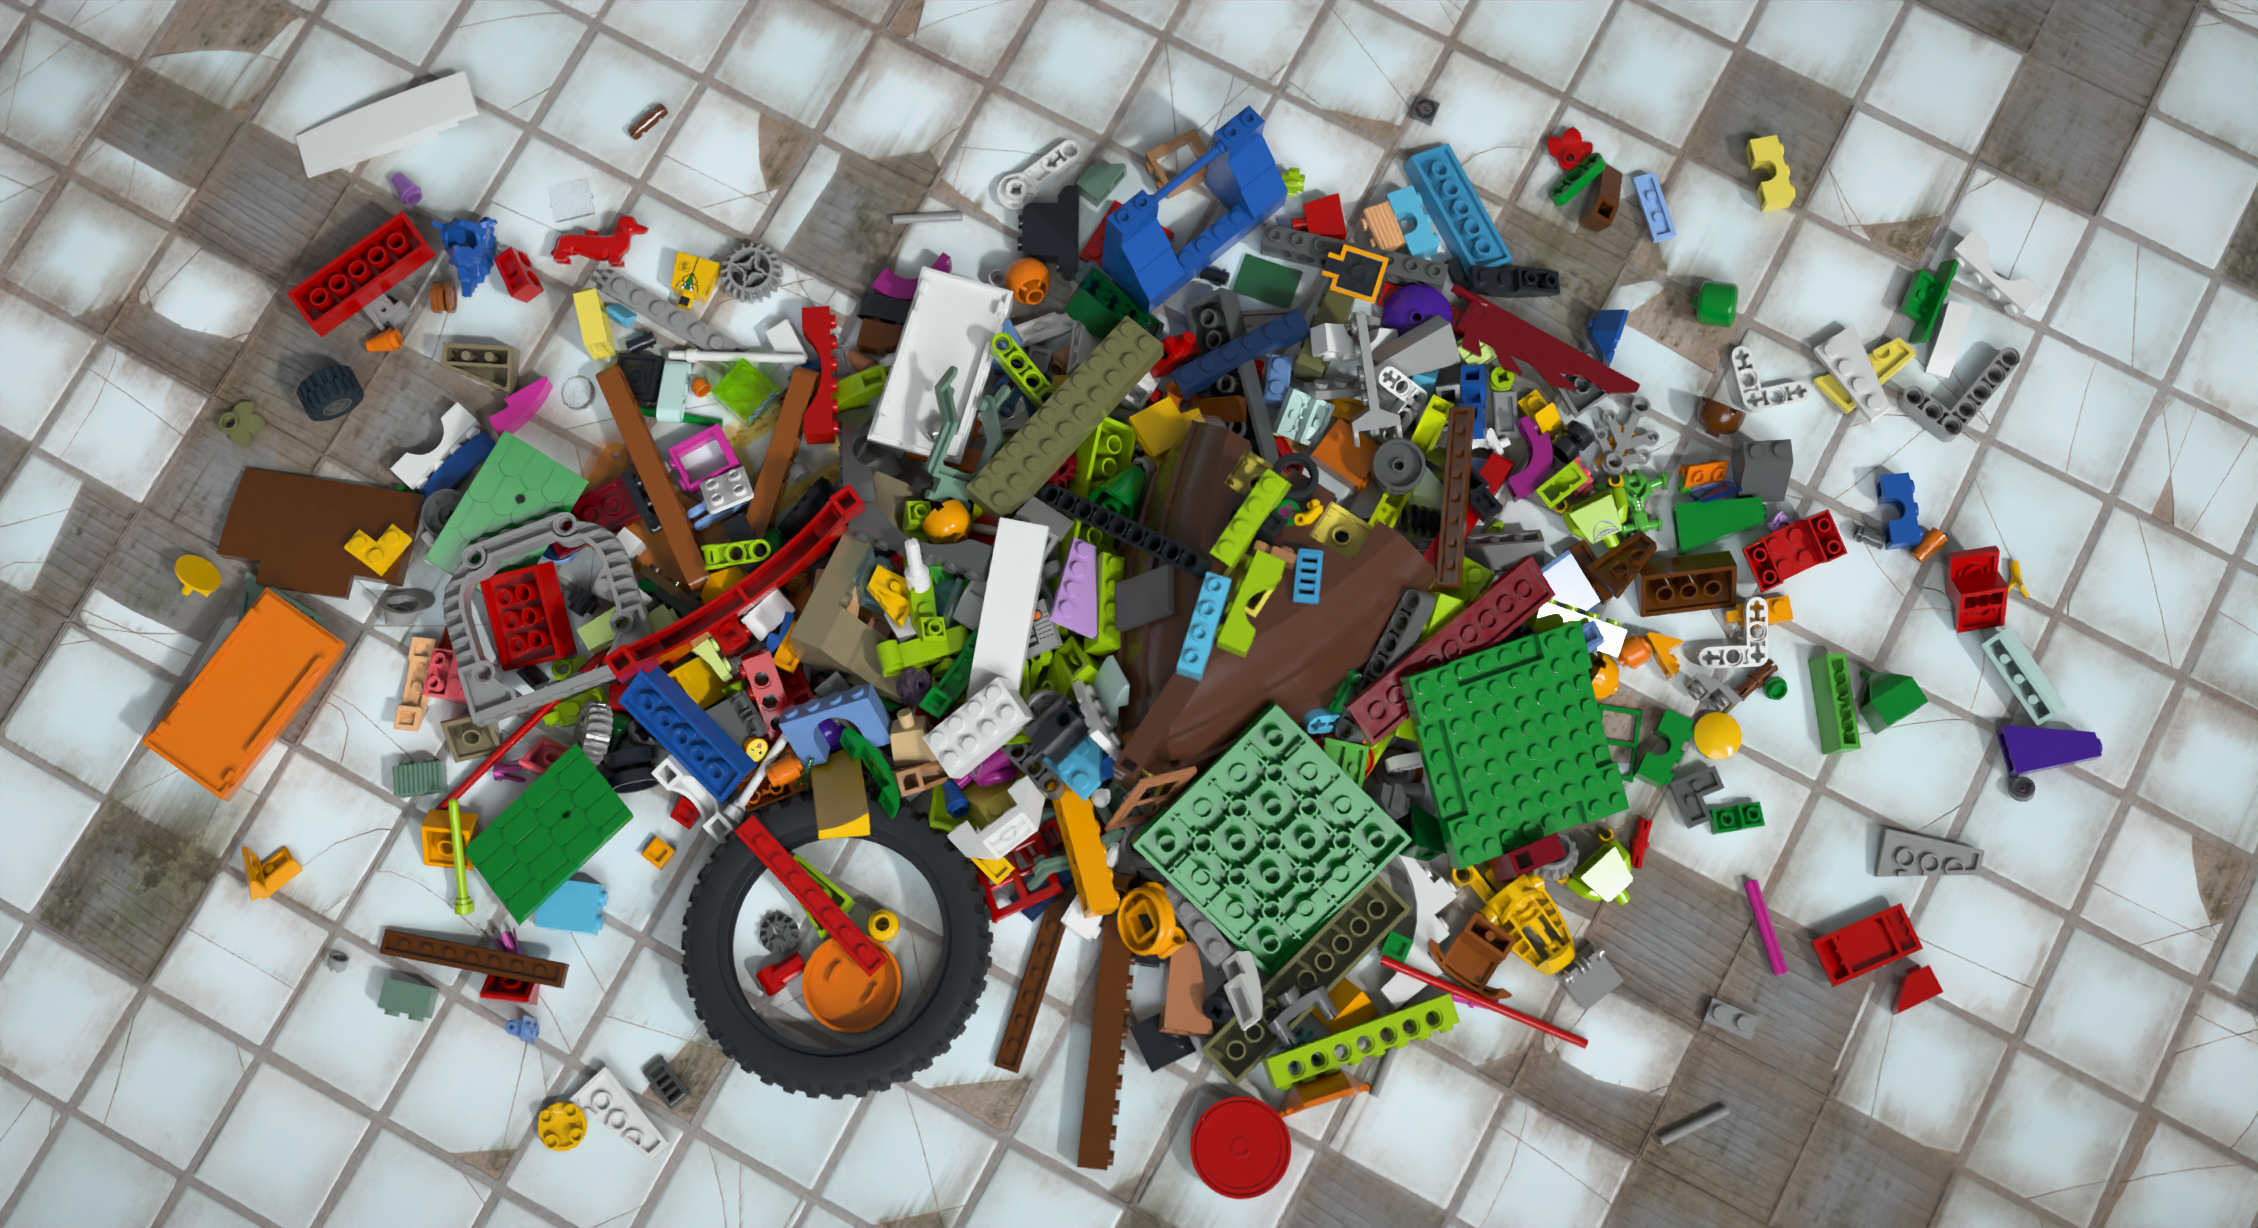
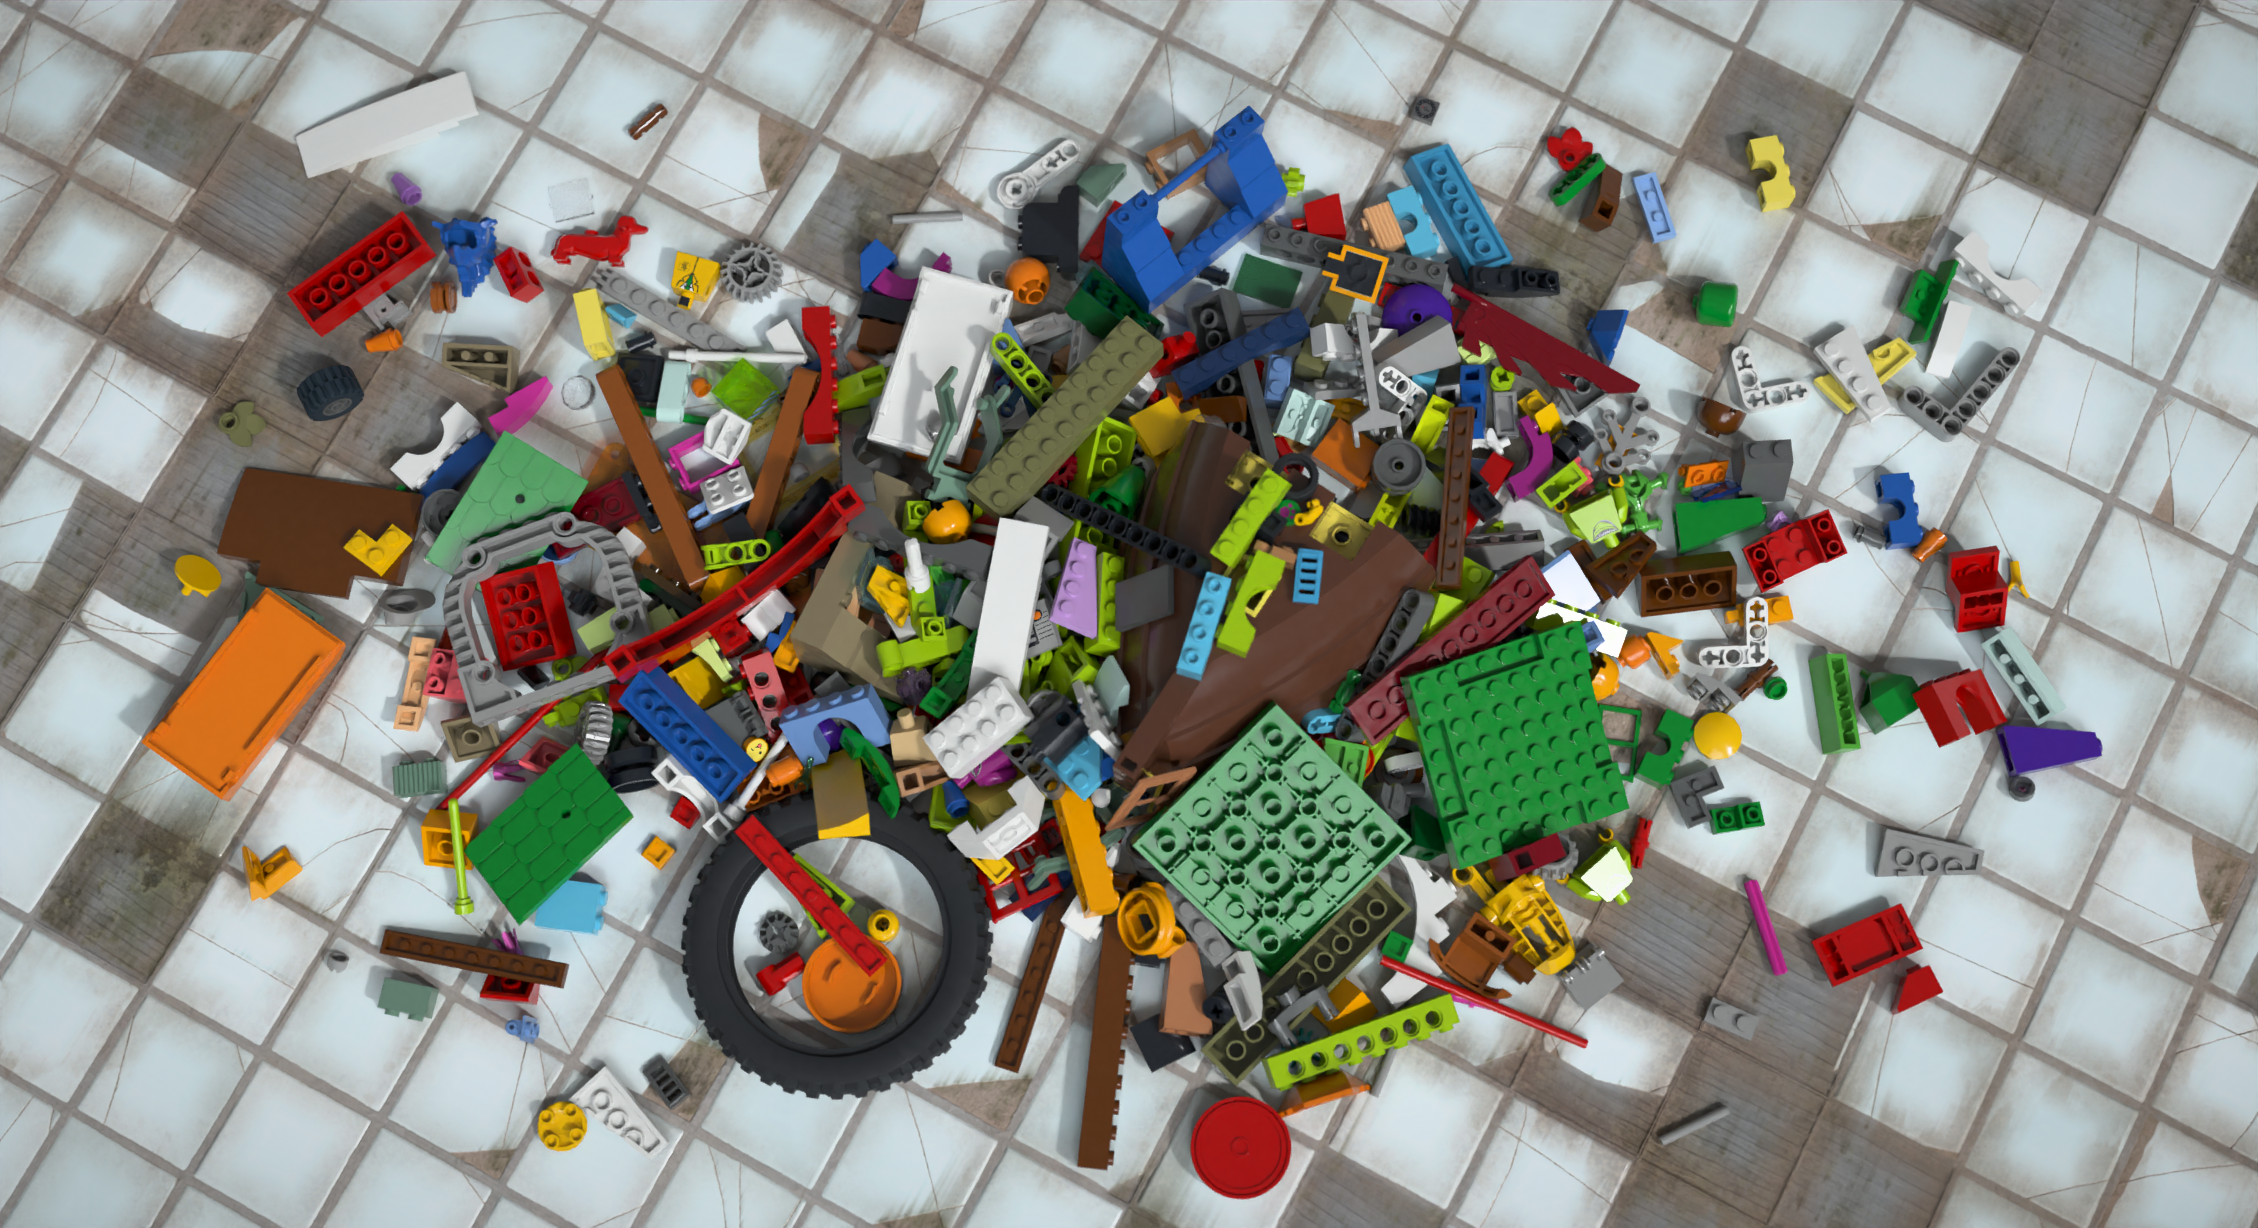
(726, 435): none -> white slope
(873, 261): none -> blue slope
(1518, 967): none -> reddish brown brick
(1940, 710): none -> red arch

